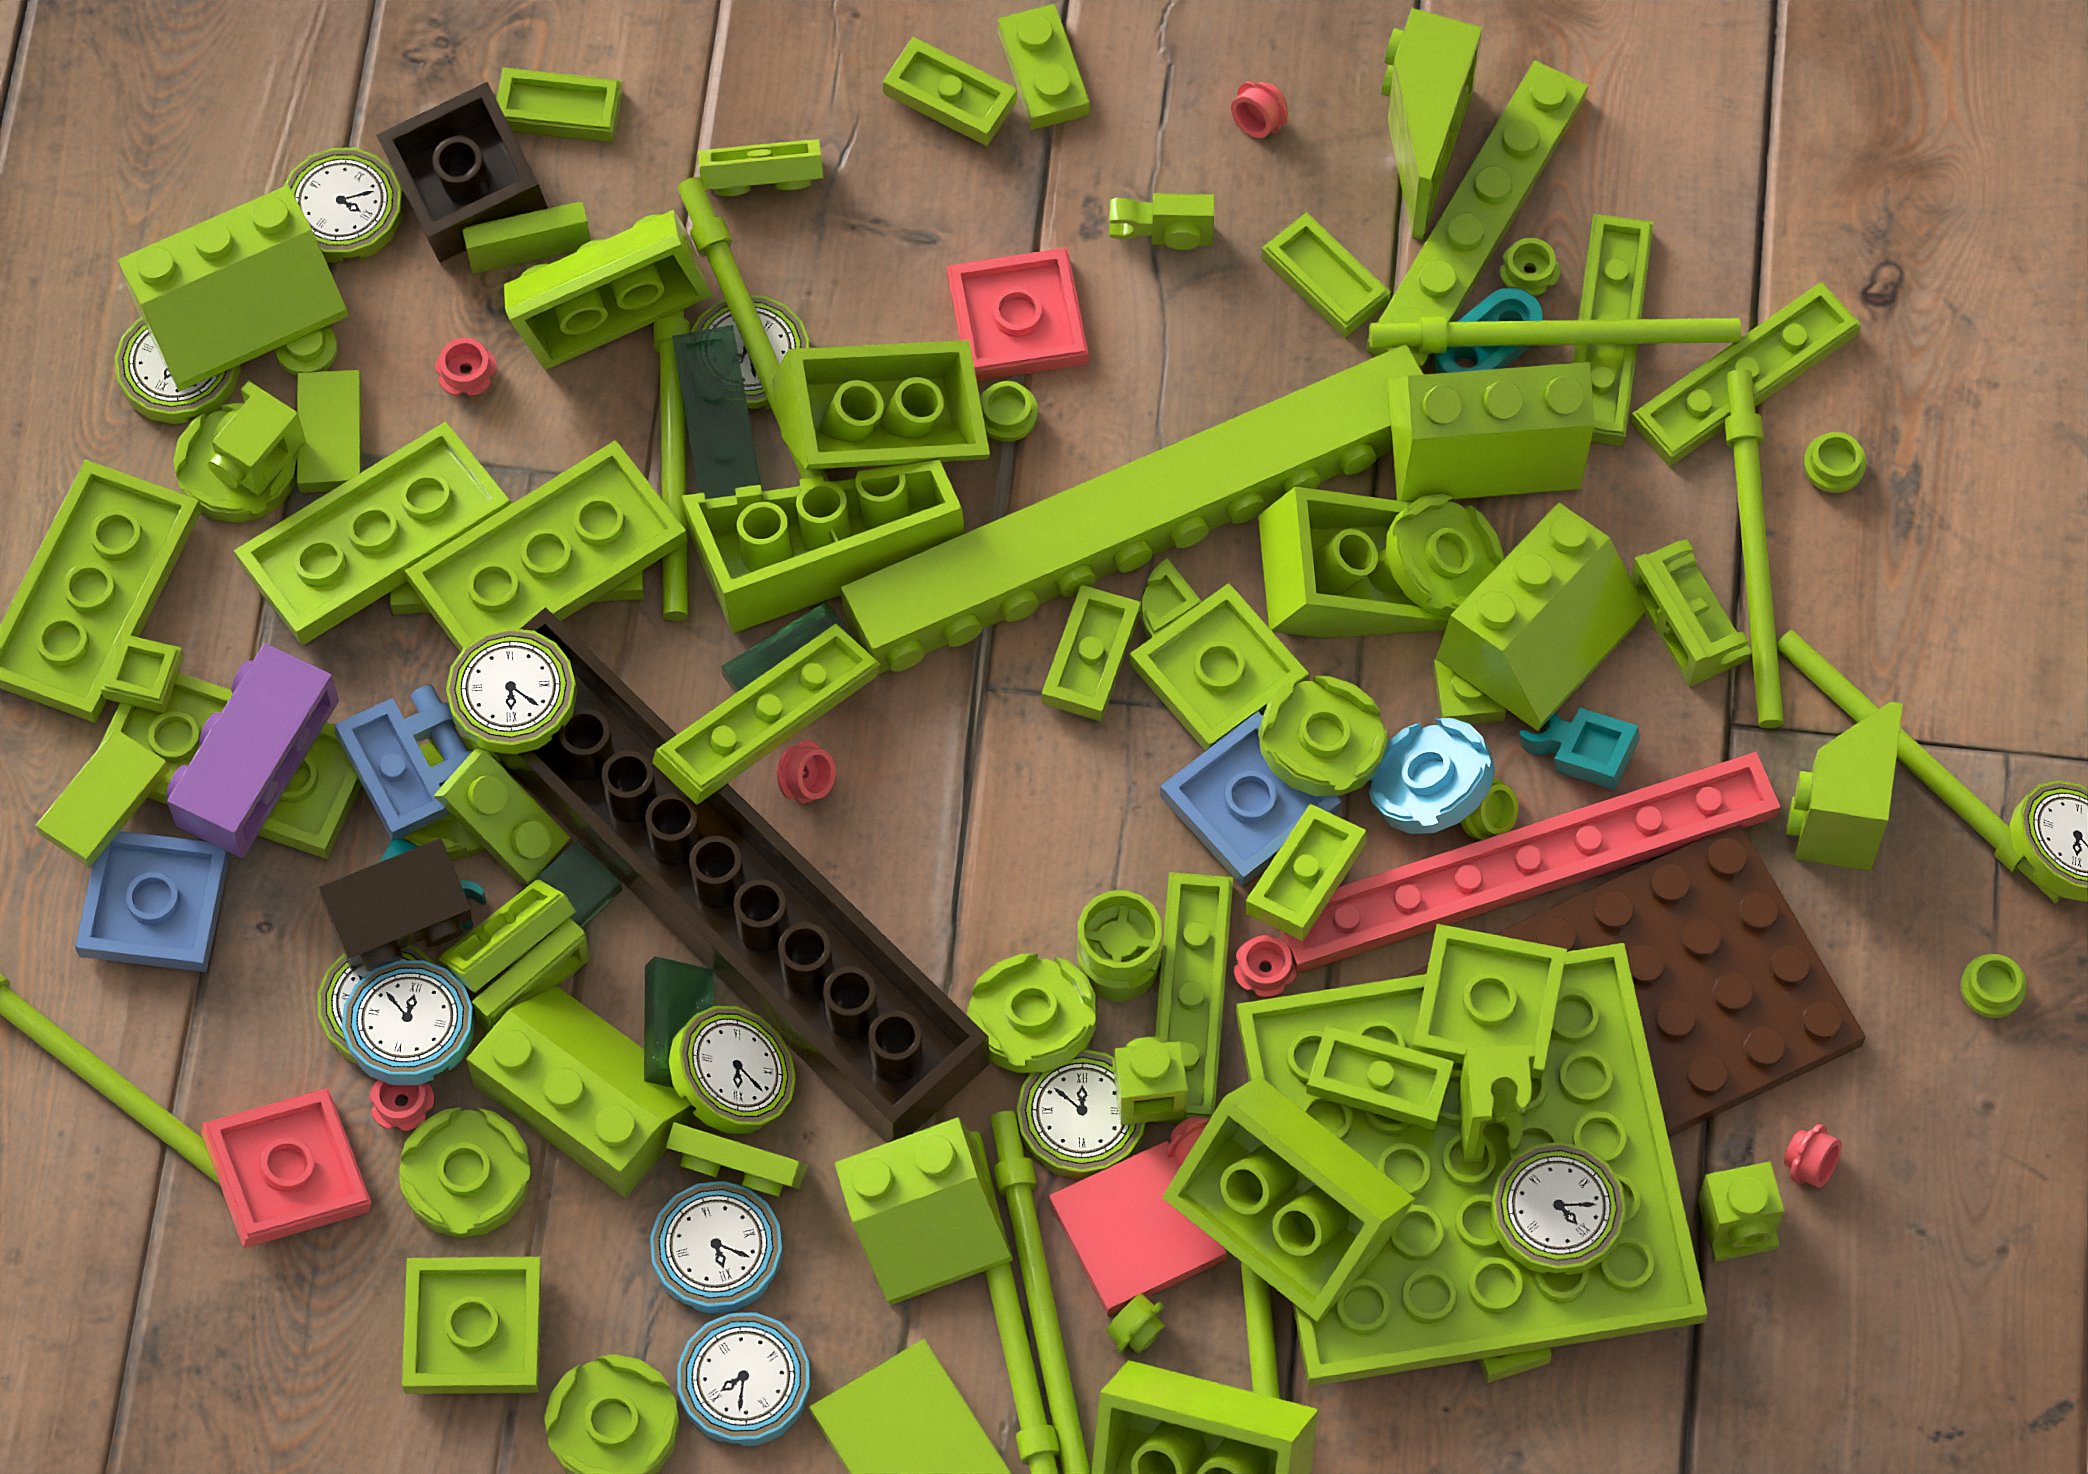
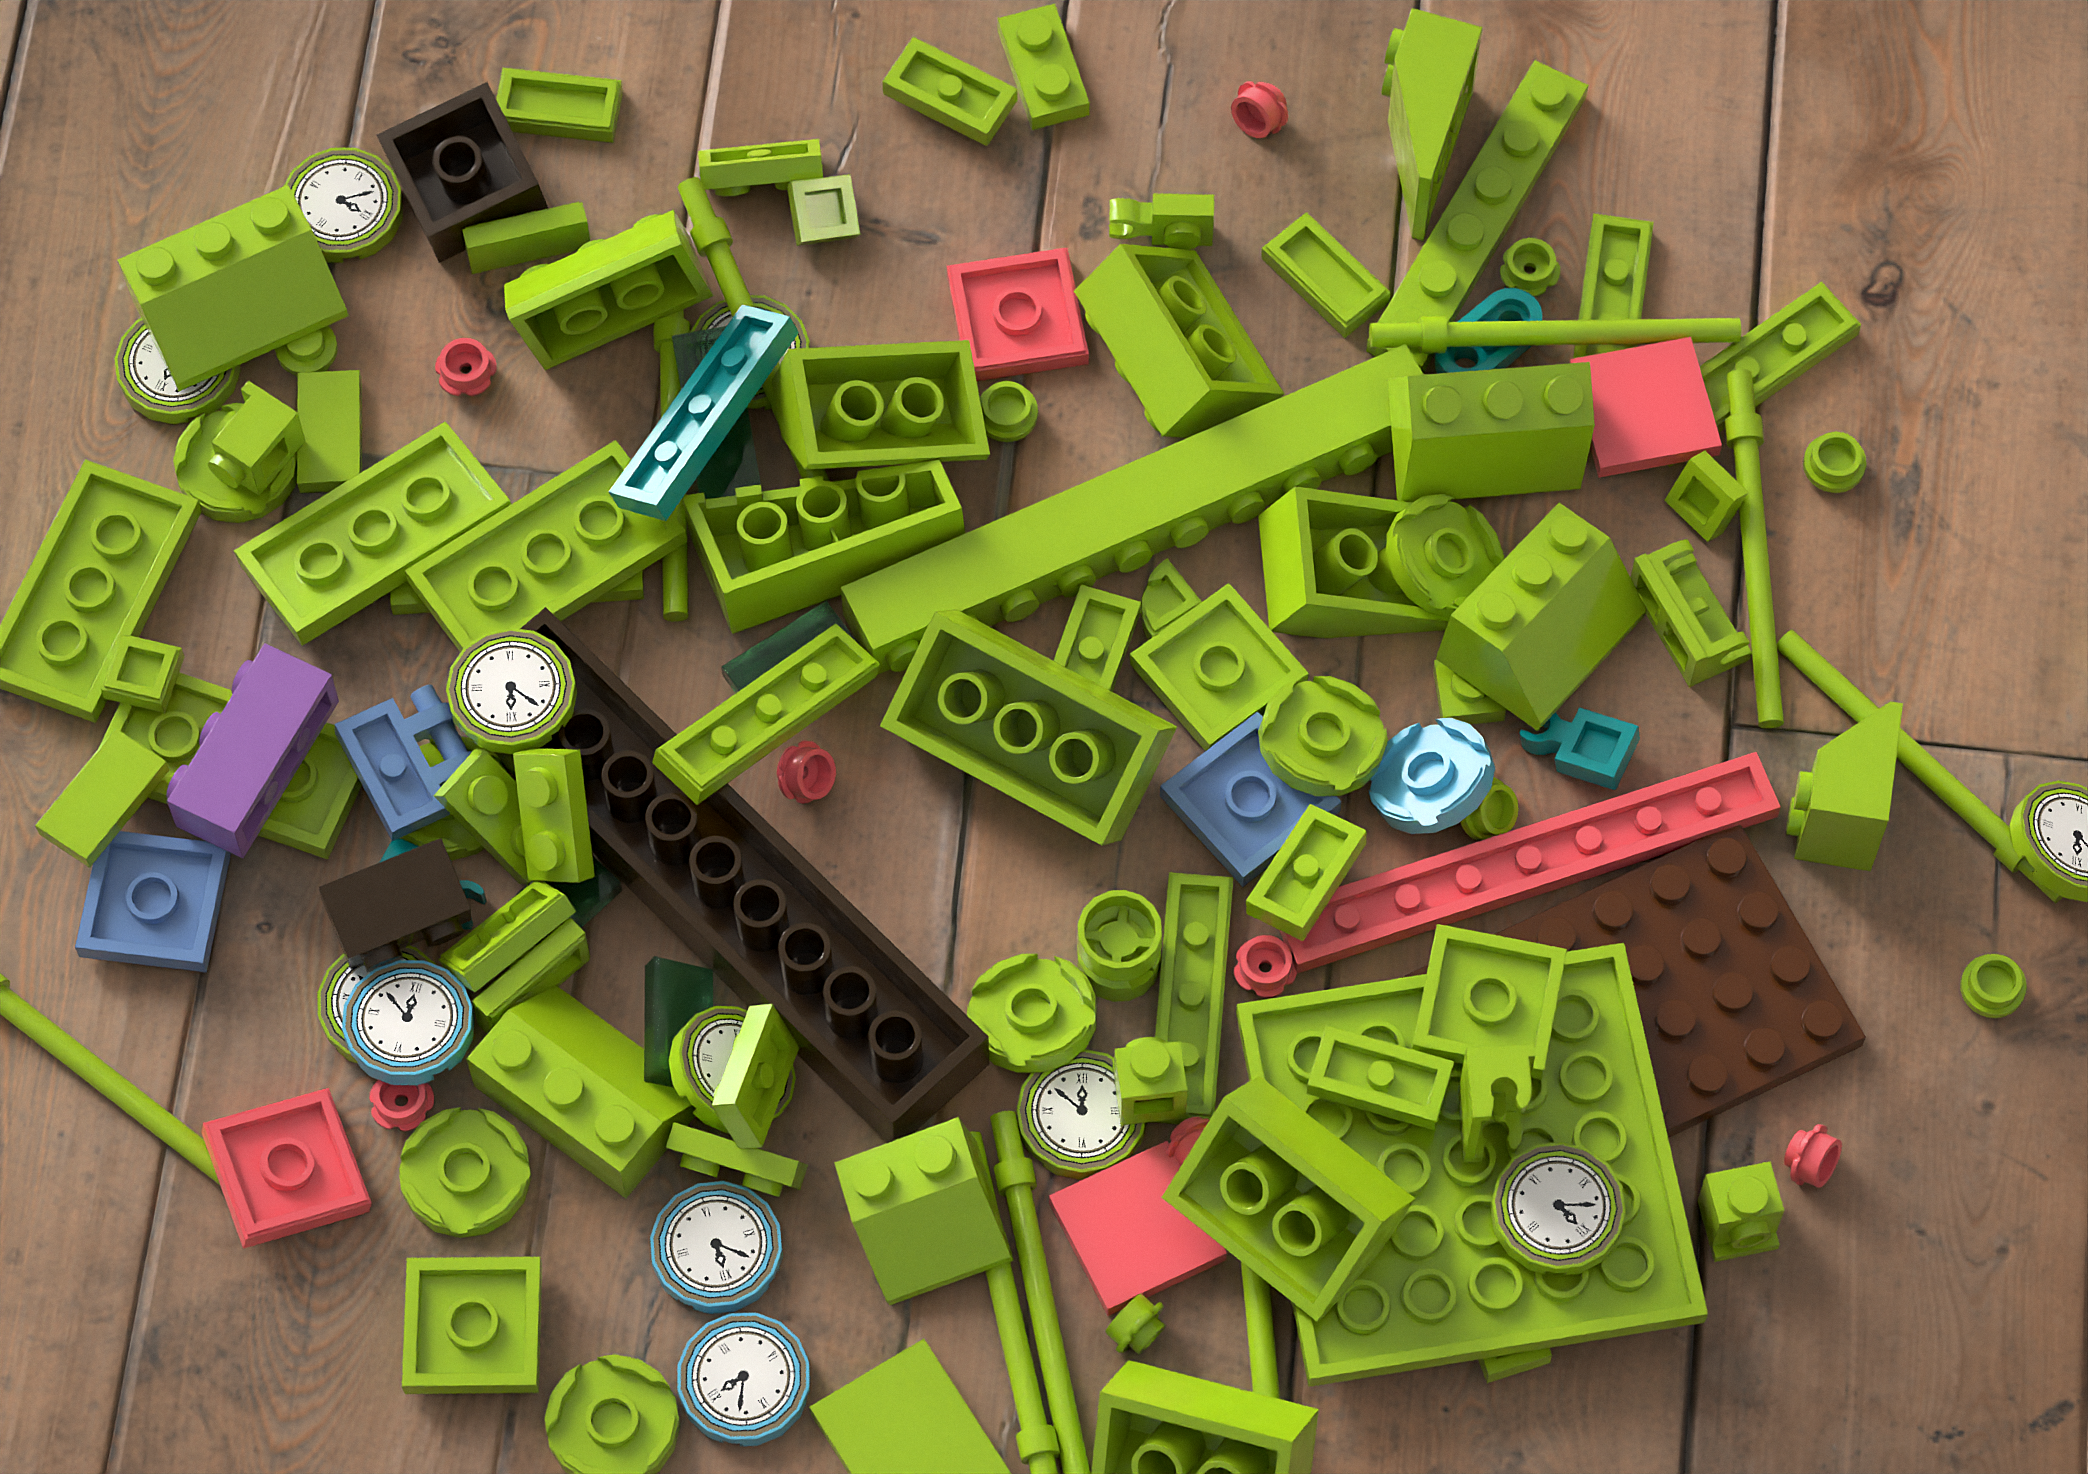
(554, 815): none -> lime plate
(703, 412): none -> teal plate
(755, 1076): none -> lime plate
(823, 209): none -> lime plate
(1028, 726): none -> lime brick
(1175, 339): none -> lime slope
(1649, 408): none -> coral tile
(1706, 496): none -> lime plate

